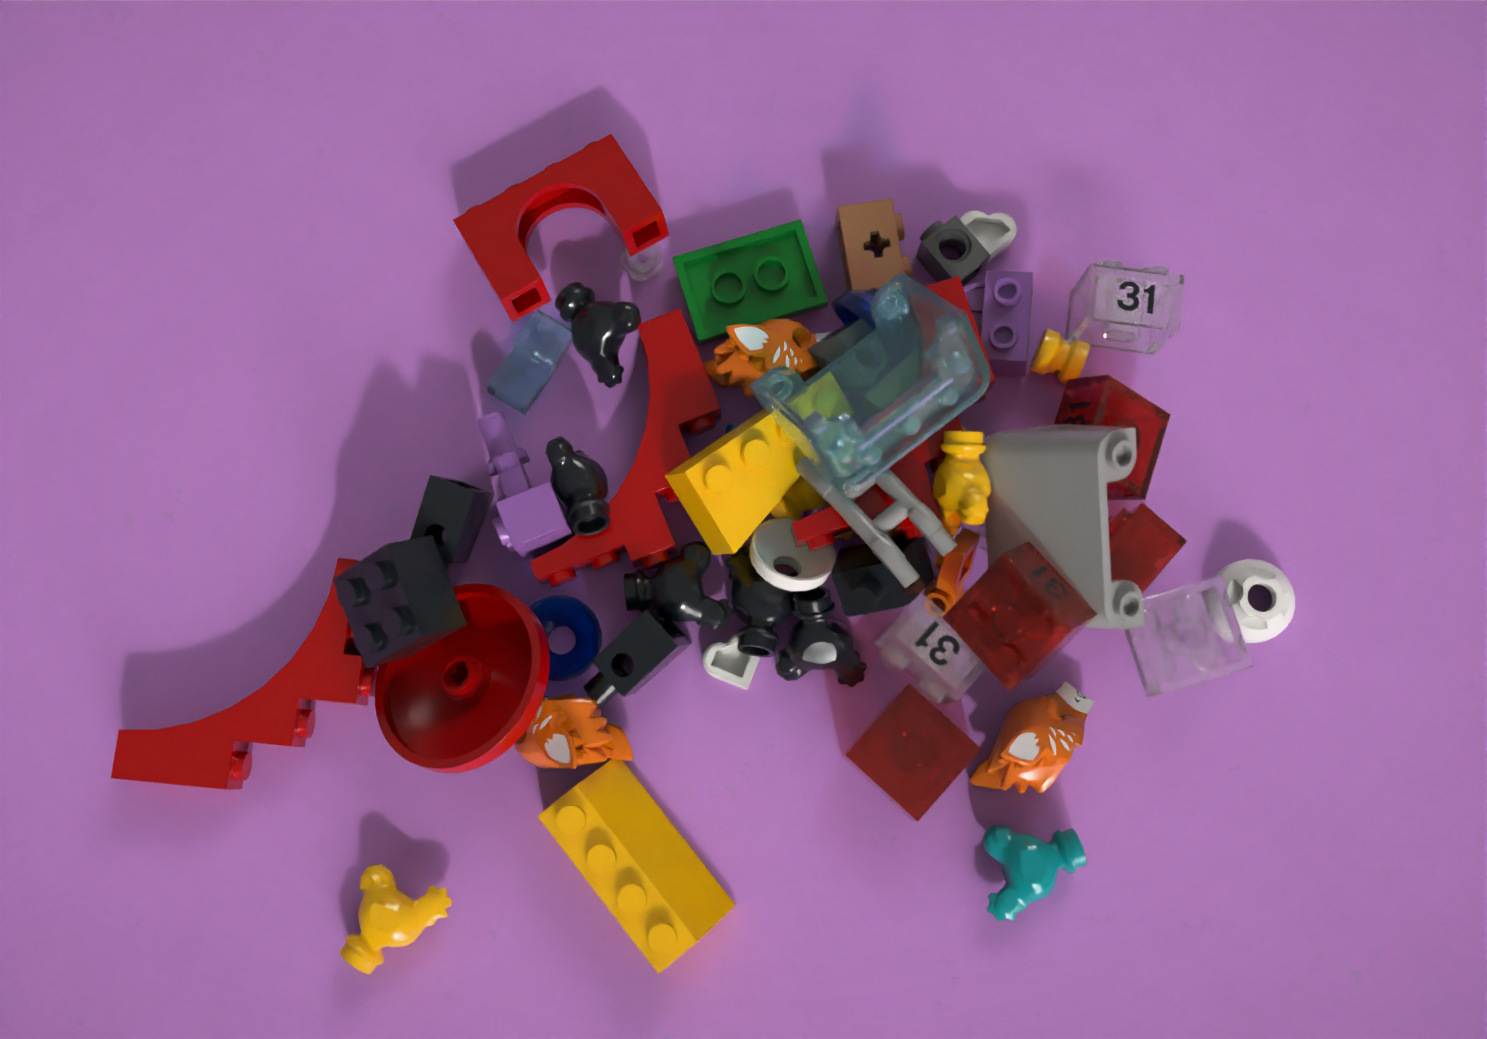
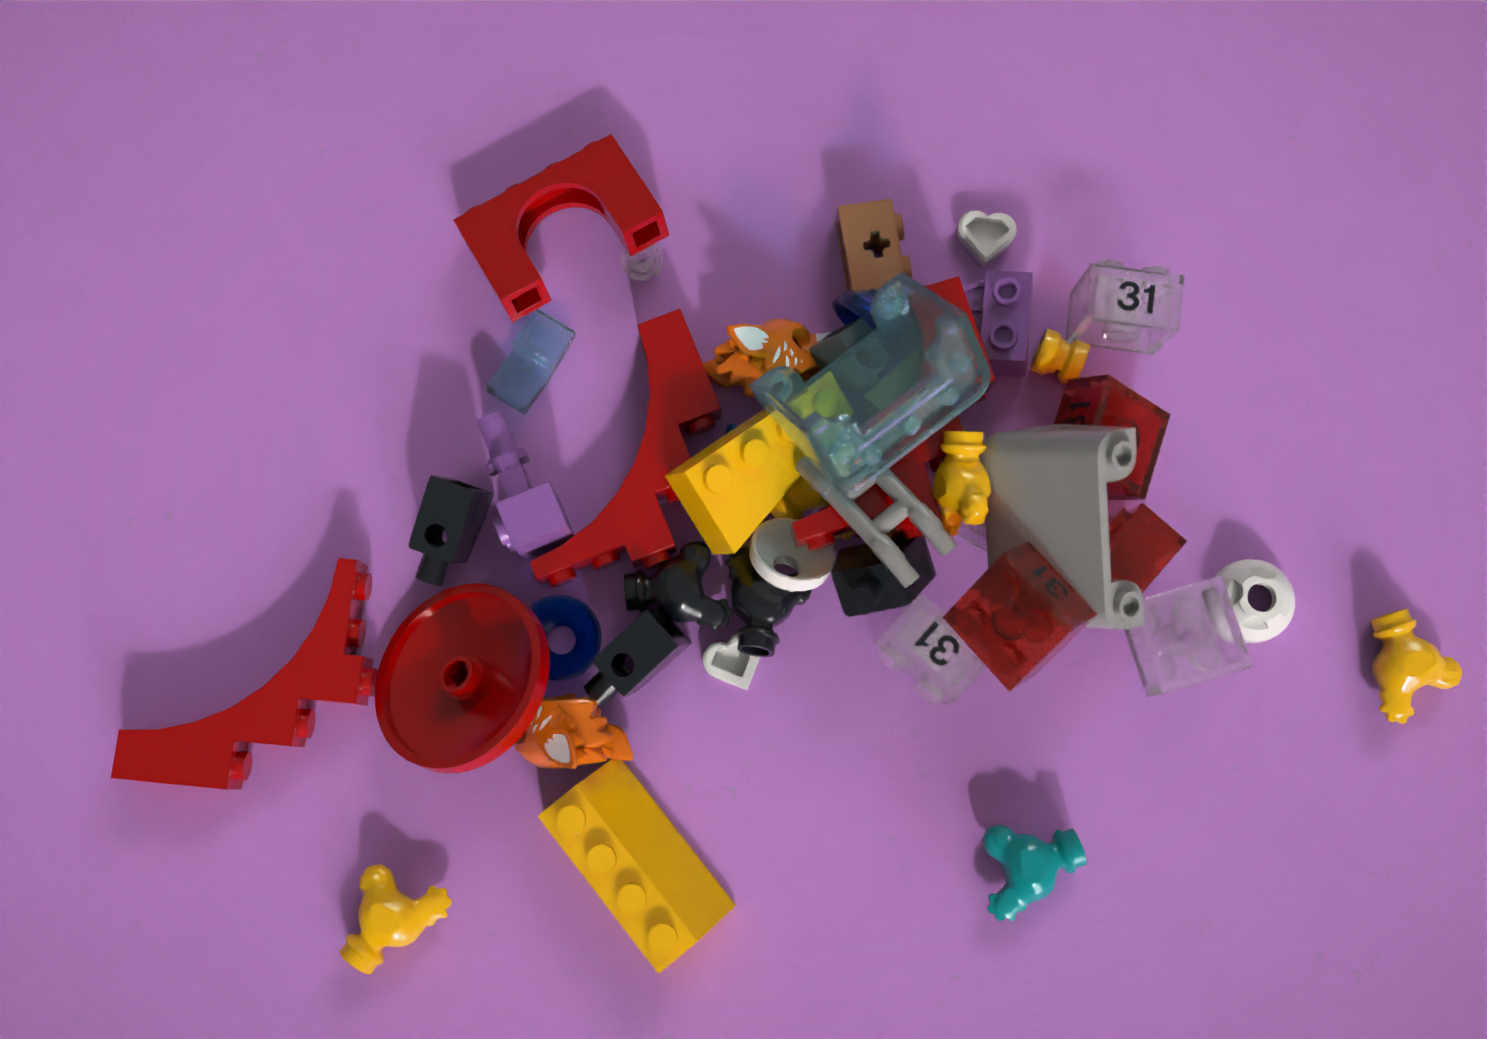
(399, 601): black brick -> none
(580, 486): black animal -> none
(598, 328): black animal -> none
(750, 280): green plate -> none
(819, 641): black animal -> none
(911, 752): clear red brick -> none
(954, 568): orange plate -> none
(955, 235): dark grey brick -> none
(1035, 741): orange piece -> none
(1407, 665): none -> yellow animal

